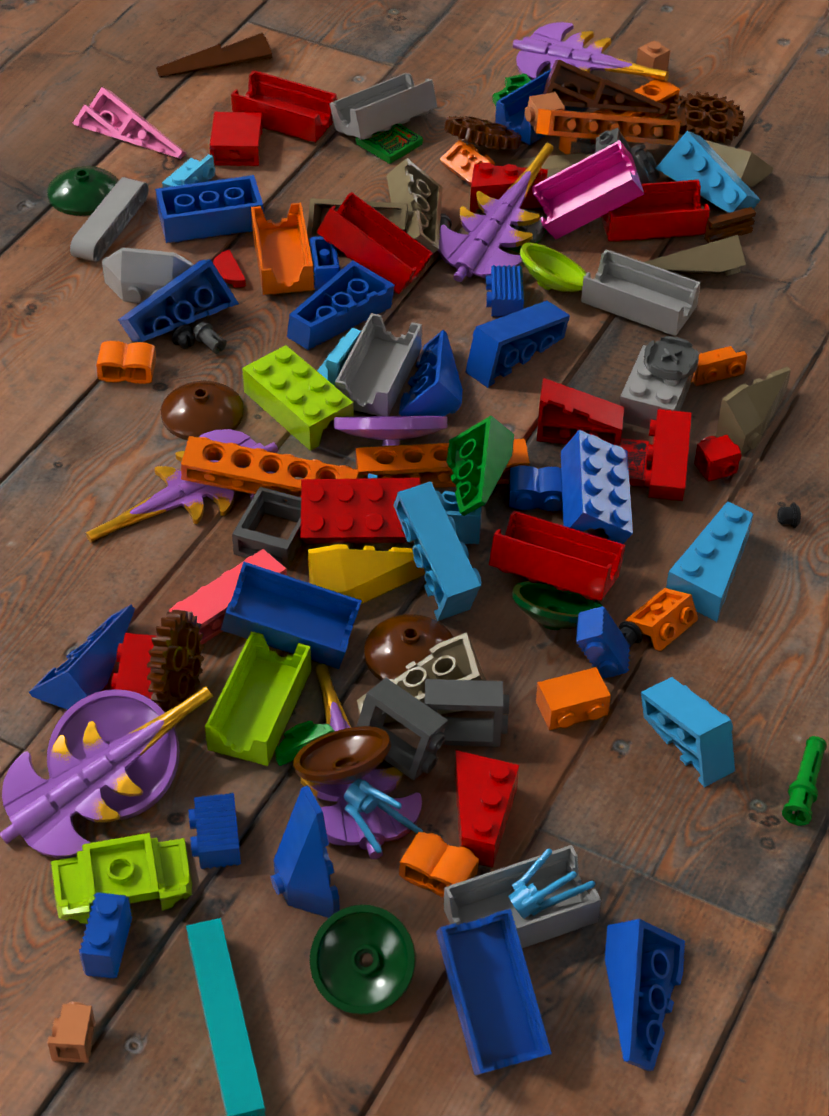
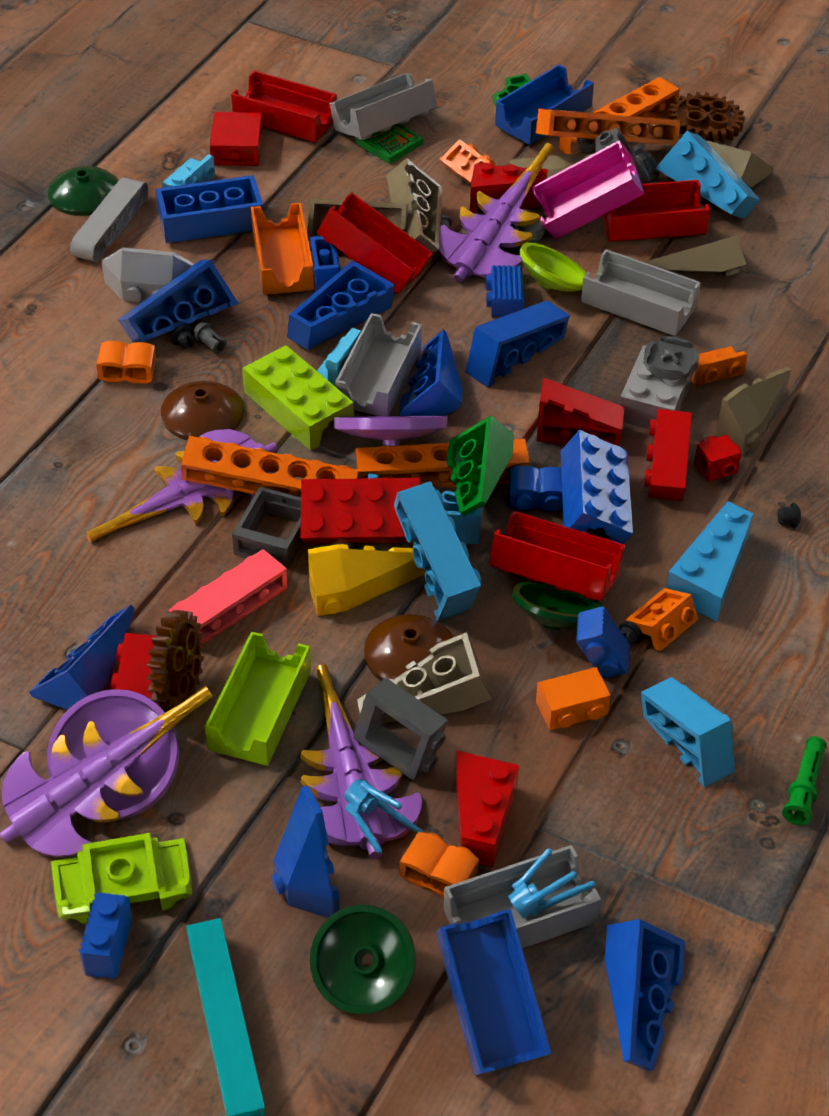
(72, 1033): nougat brick -> none
(118, 120): bright pink wedge -> none
(216, 831): blue brick -> none
(229, 269): red tile -> none
(243, 51): reddish brown wedge -> none
(291, 614): blue brick -> none
(297, 738): green tile -> none
(342, 755): reddish brown dish -> none
(470, 696): dark grey window -> none
(482, 132): reddish brown gear -> none
(542, 101): nougat brick -> none
(547, 46): medium lavender animal -> none
(586, 90): reddish brown wedge -> none
(636, 460): red tile -> none
(653, 56): nougat brick -> none
(729, 228): reddish brown tile -> none

